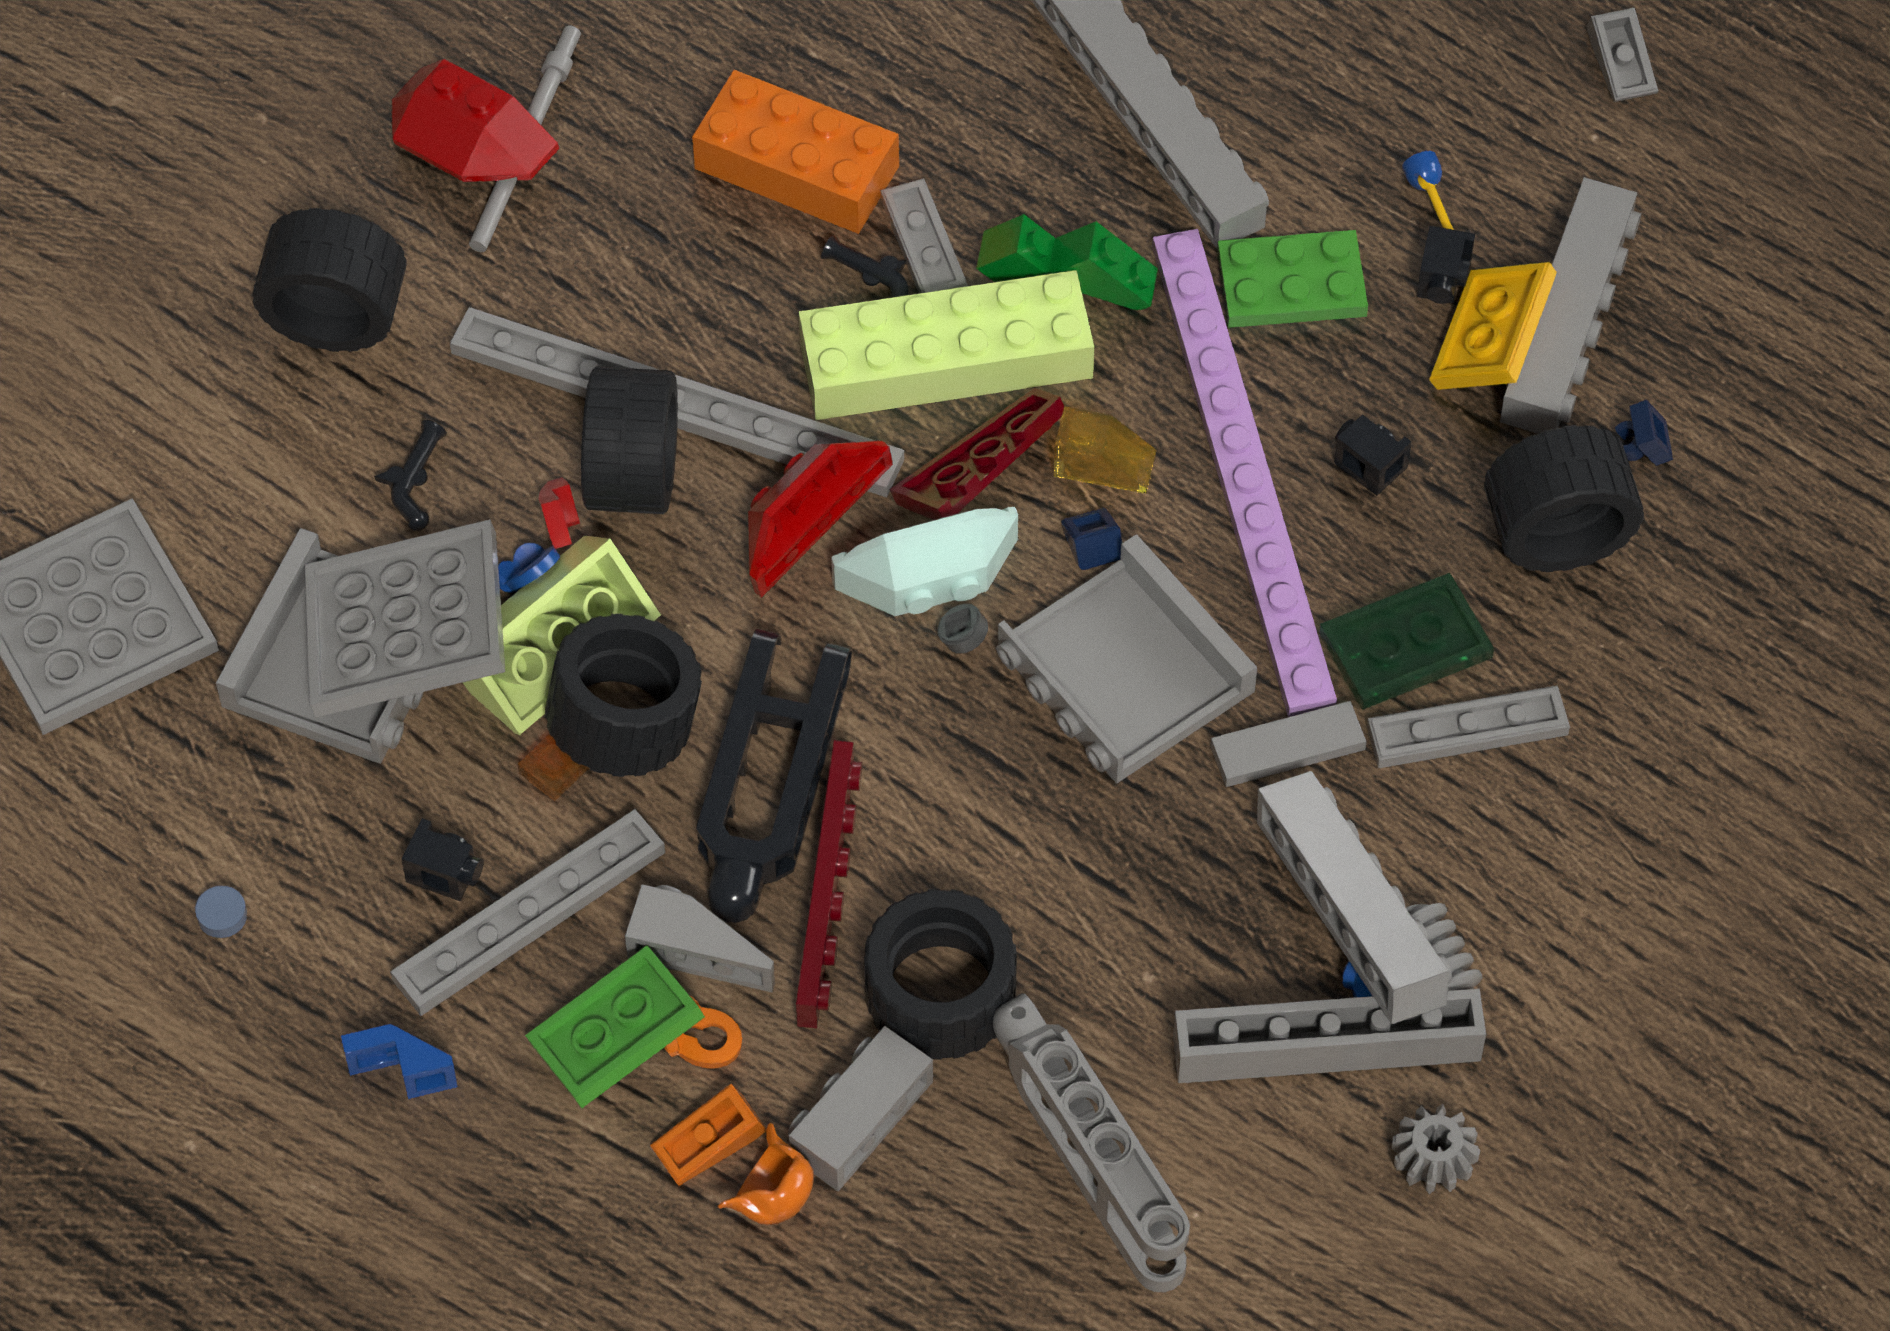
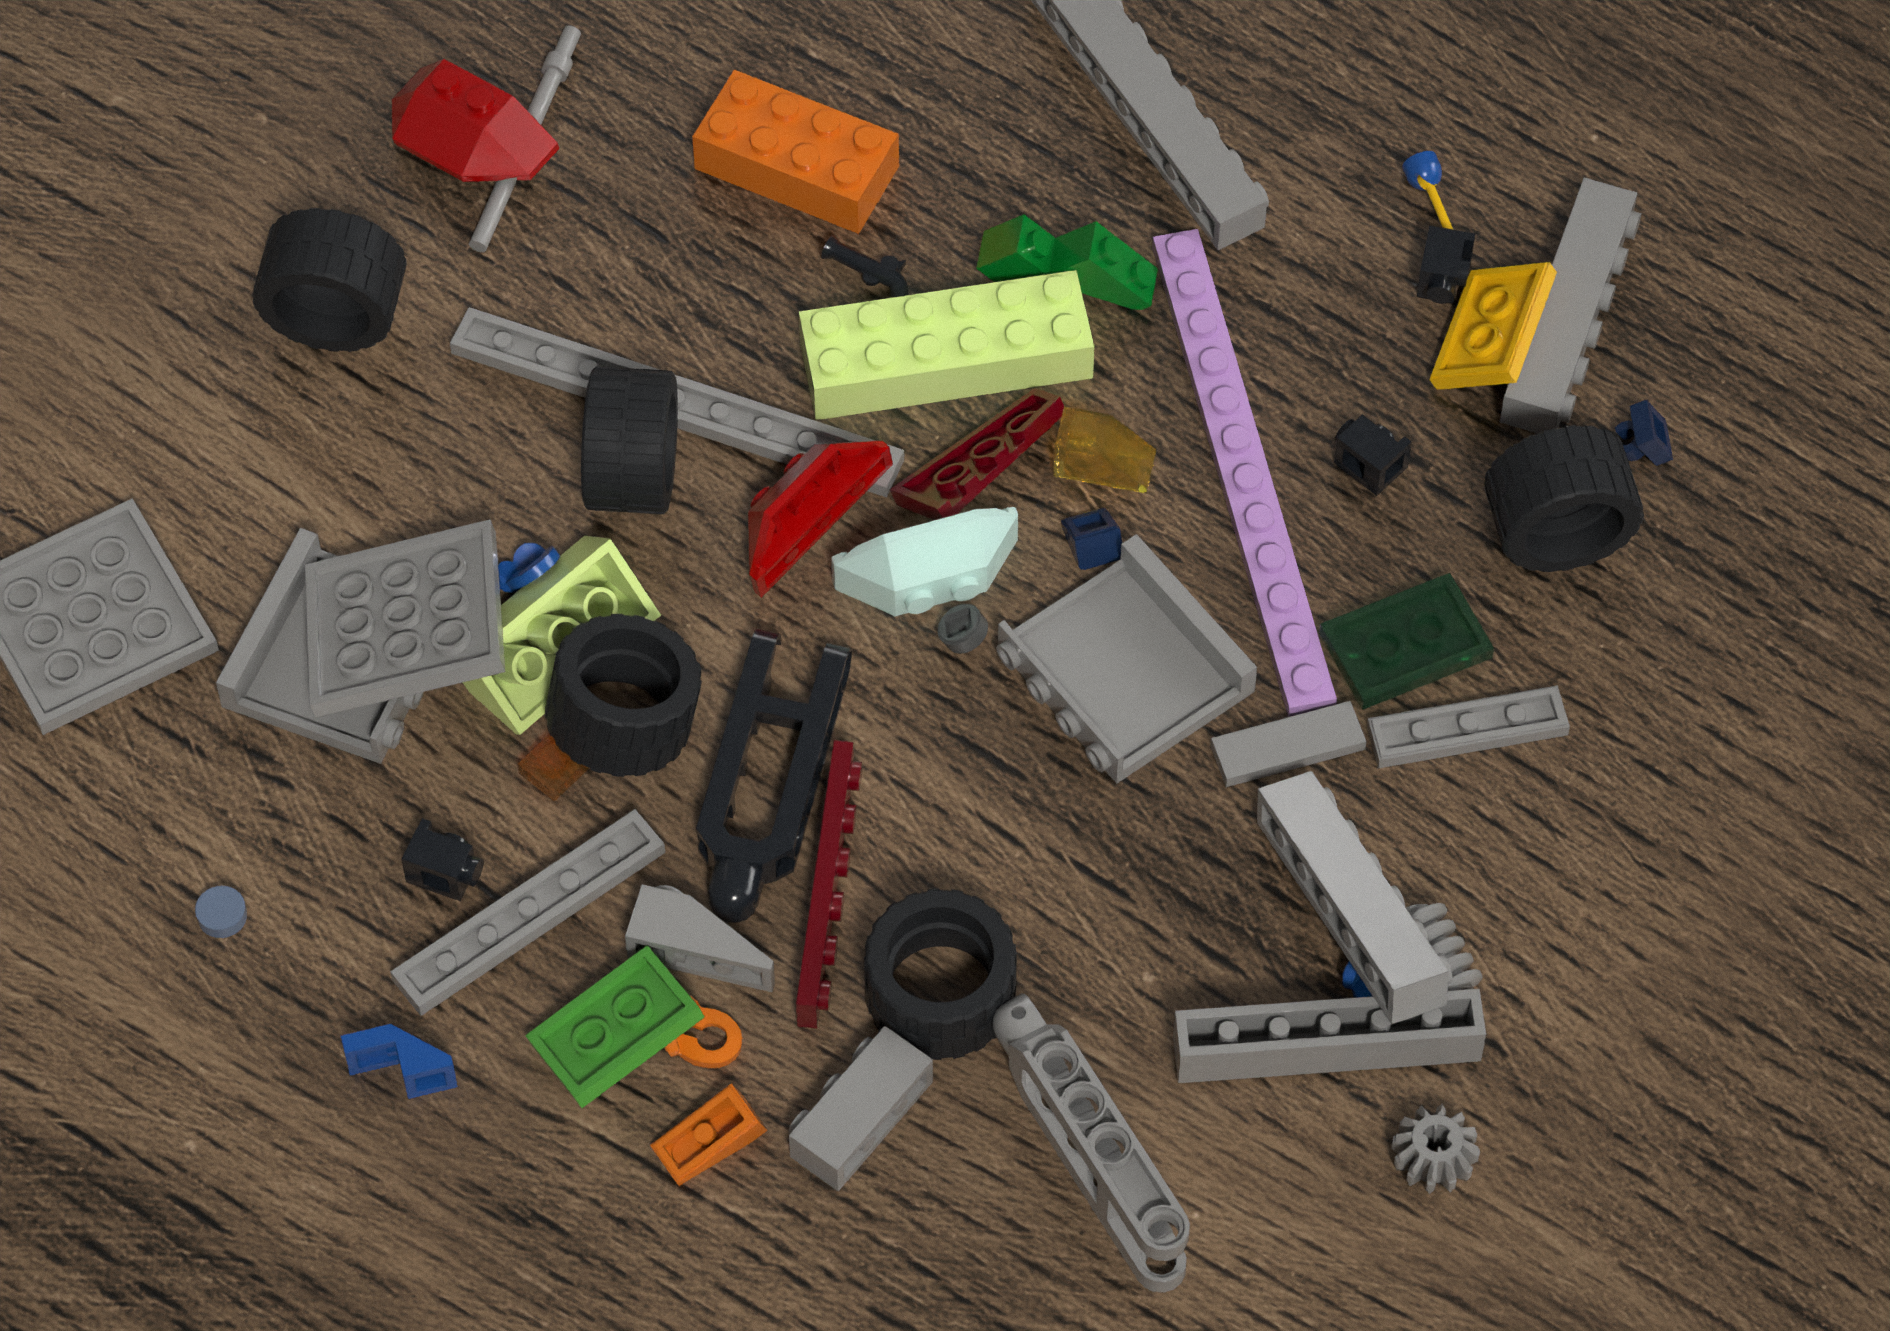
(412, 474): black piece -> none
(558, 511): red slope -> none
(776, 1184): orange hair -> none
(922, 237): light grey tile -> none
(1292, 278): bright green plate -> none
(1622, 54): light grey slope -> none

